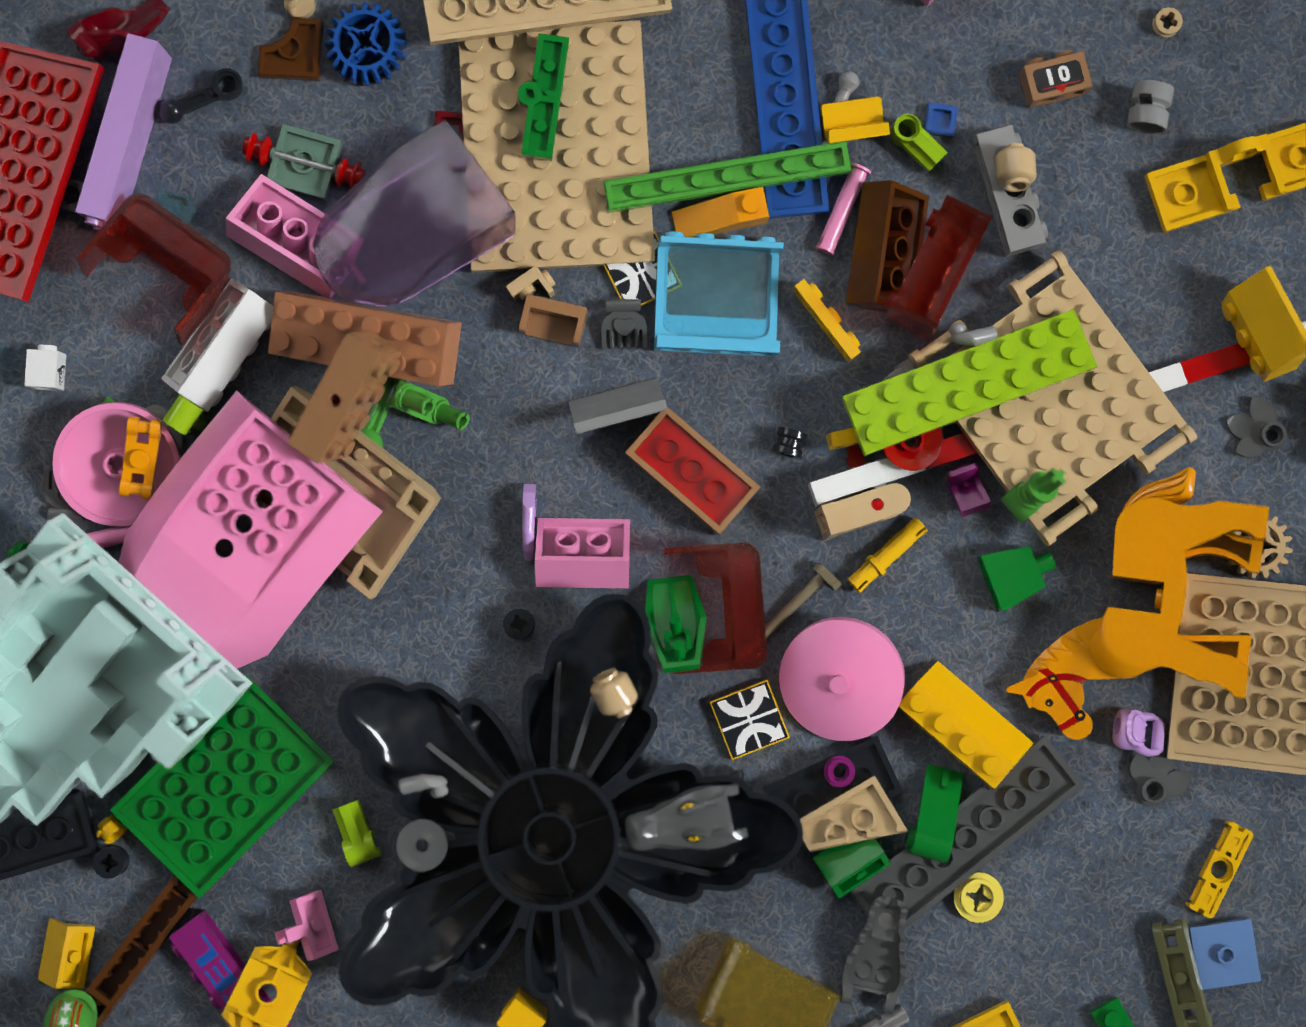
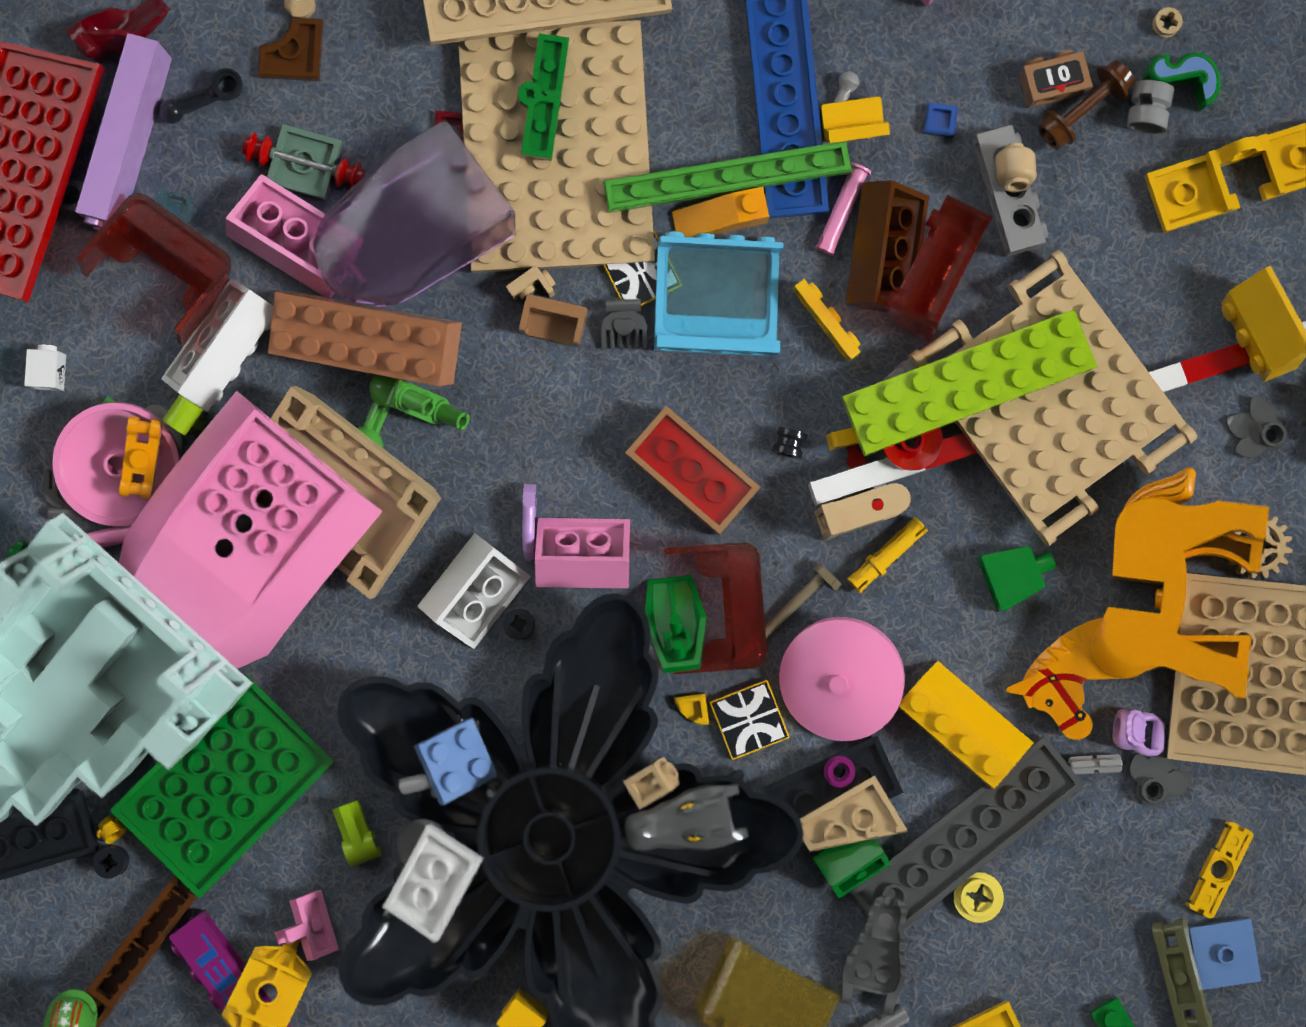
(66, 954): yellow panel -> none
(345, 397): medium nougat brick -> none
(347, 28): blue gear -> none
(432, 882): none -> white tile
(455, 761): none -> medium blue plate
(473, 591): none -> white slope
(613, 693): tan head -> none
(617, 405): light grey tile -> none
(652, 782): none -> tan bracket
(693, 708): none -> yellow tile
(920, 145): lime piece -> none
(937, 815): green door -> none
(968, 490): magenta bracket -> none
(975, 337): light grey arm -> none
(1030, 496): bright green piece -> none
(1102, 764): none -> light grey piece
(1115, 80): none -> reddish brown piece
(1190, 68): none -> green animal

